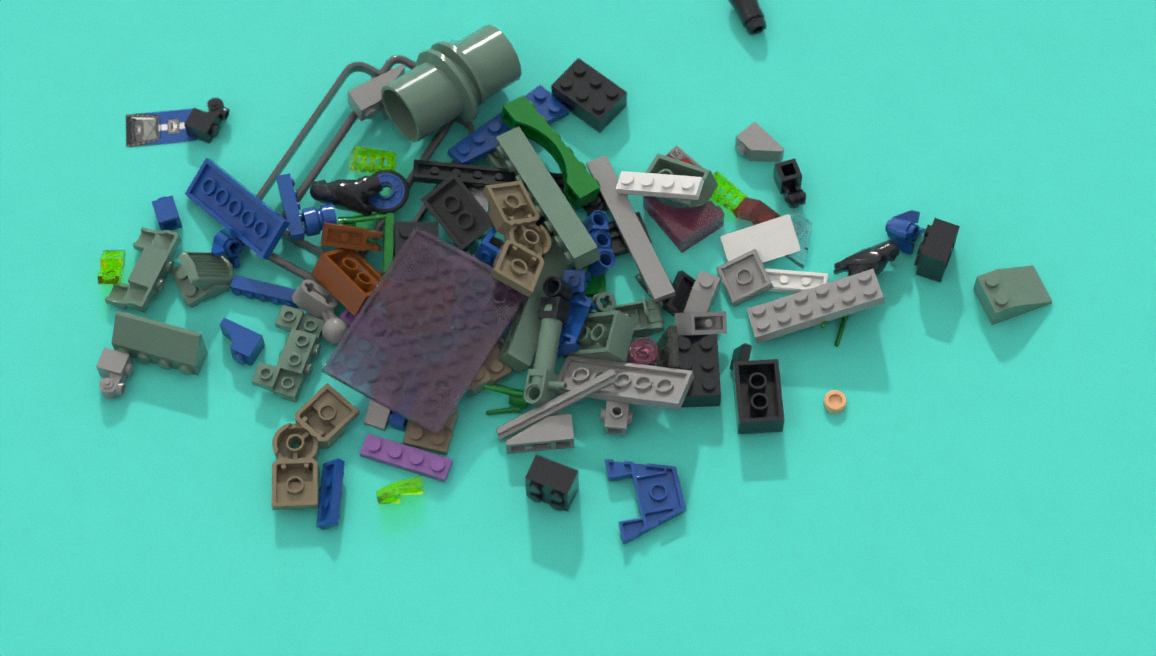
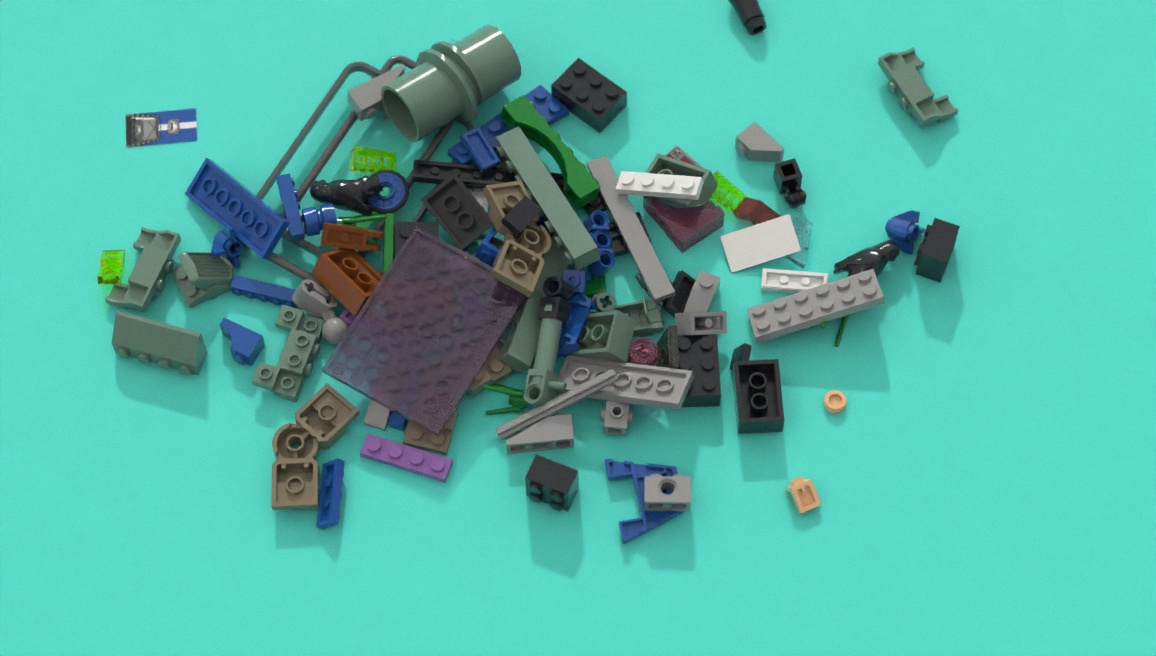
(115, 368): light grey brick -> none
(166, 213): blue brick -> none
(206, 124): black brick -> none
(392, 493): clear neon green slope -> none
(480, 149): none -> blue tile
(521, 215): none -> black tile
(658, 501): none -> light grey brick
(744, 277): light grey tile -> none
(803, 494): none -> light nougat bracket
(912, 90): none -> sand green bracket
(1010, 292): sand green slope -> none

